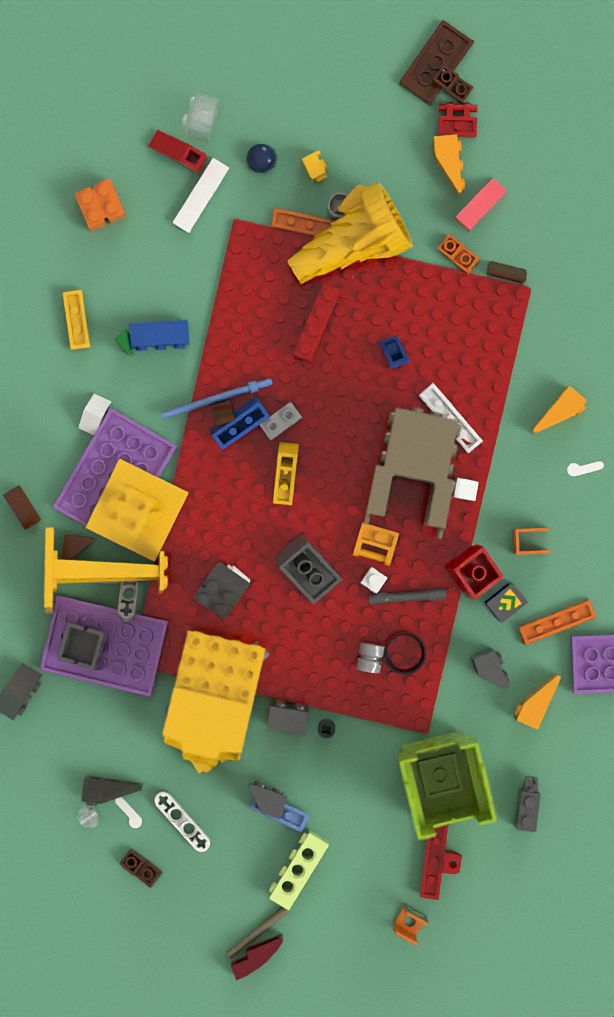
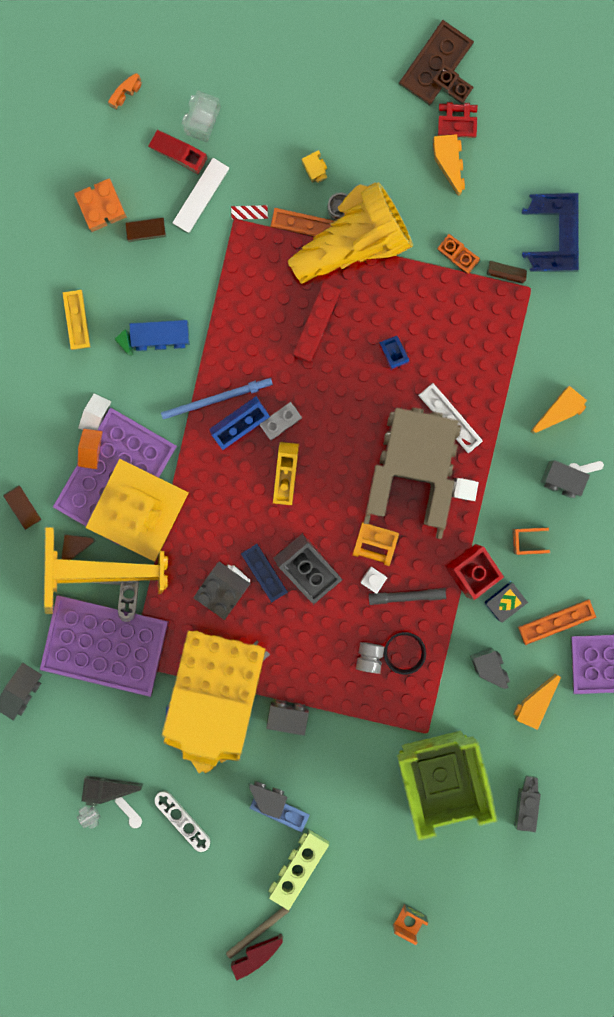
(82, 644): dark grey piece -> none
(89, 448): none -> orange slope
(129, 86): none -> orange slope
(141, 868): reddish brown slope -> none
(145, 229): none -> reddish brown slope
(222, 412): reddish brown slope -> none
(249, 212): none -> sticker
(261, 158): dark blue hair -> none
(264, 572): none -> dark blue plate
(325, 734): black bush -> none
(437, 862): red plate -> none
(480, 205): coral slope -> none
(565, 478): none -> dark grey brick
(567, 207): none -> clear blue wedge

